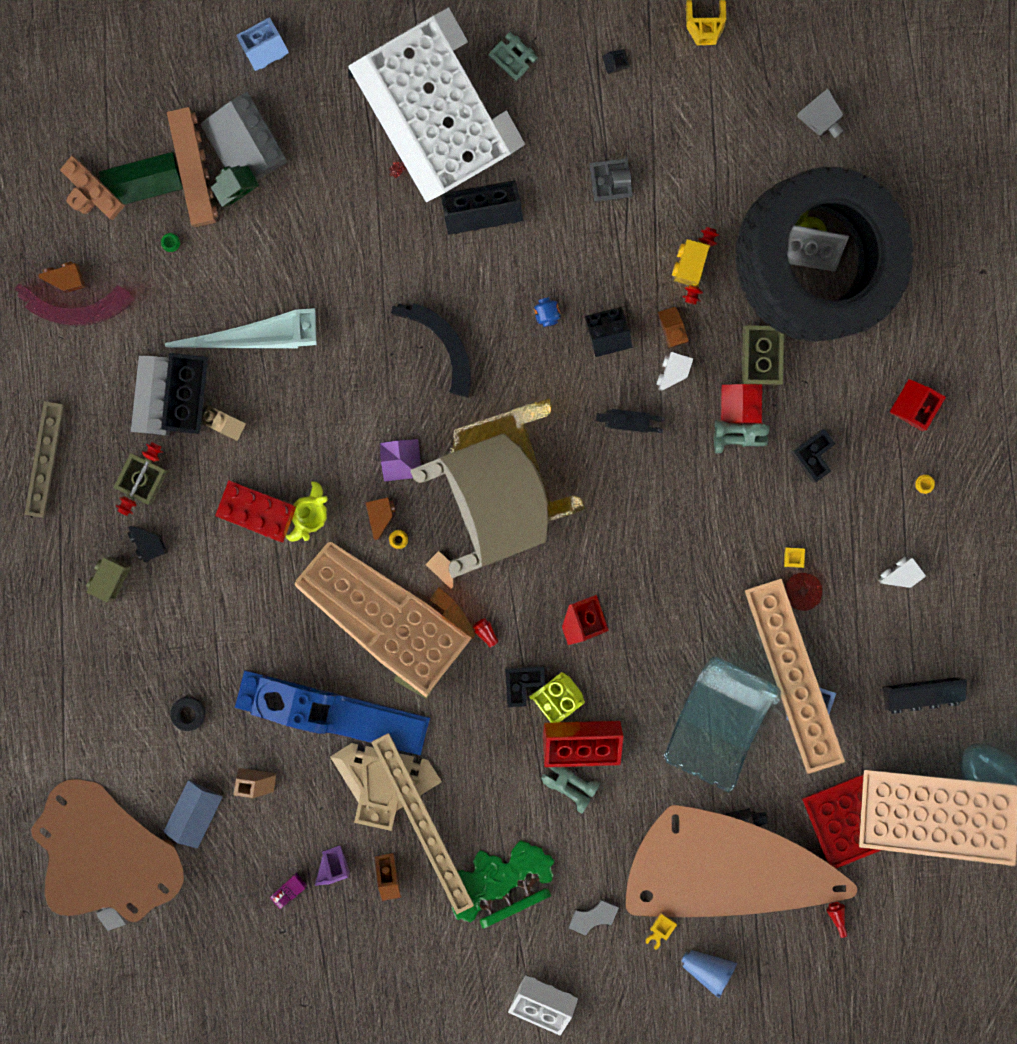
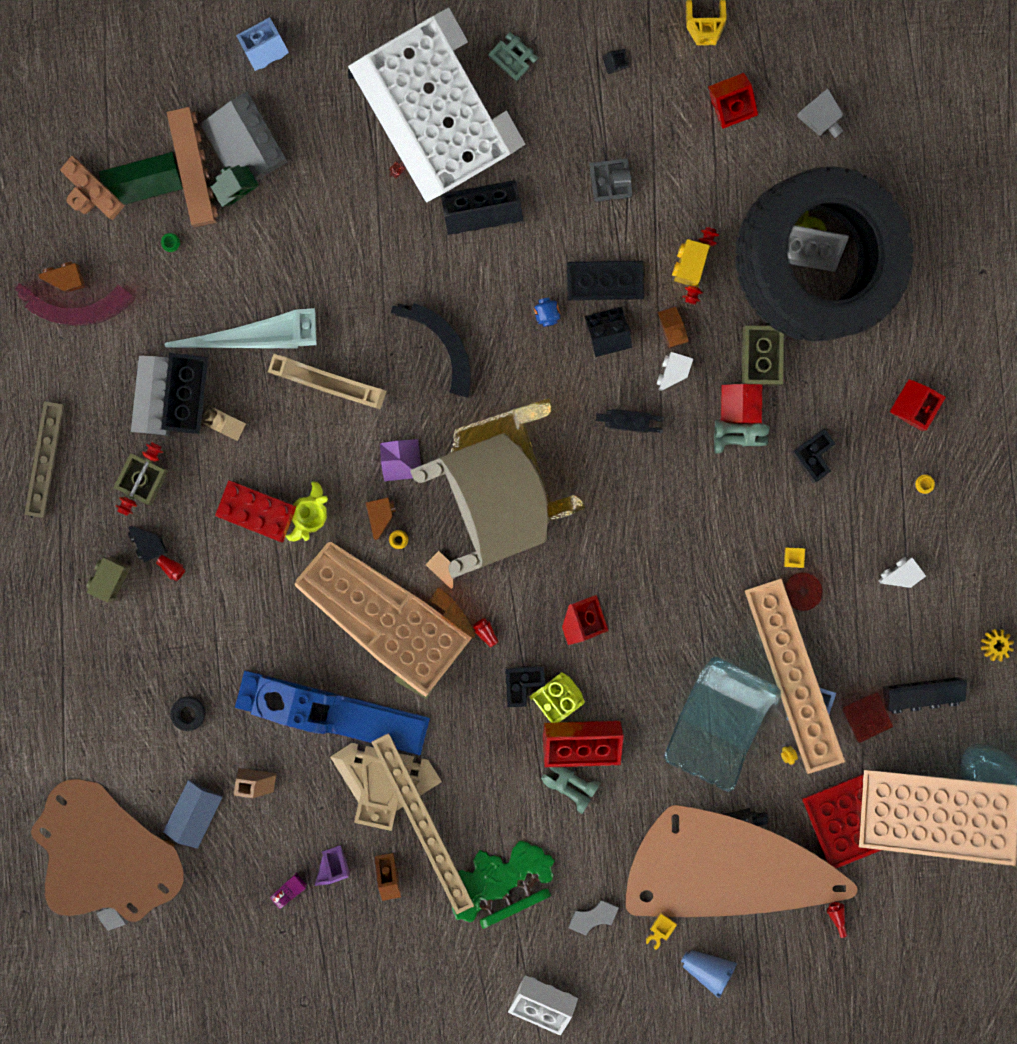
(171, 568): none -> red cone
(326, 382): none -> tan arch
(605, 280): none -> black tile
(733, 100): none -> red slope
(789, 755): none -> yellow plate
(867, 717): none -> clear red plate
(992, 640): none -> yellow gear

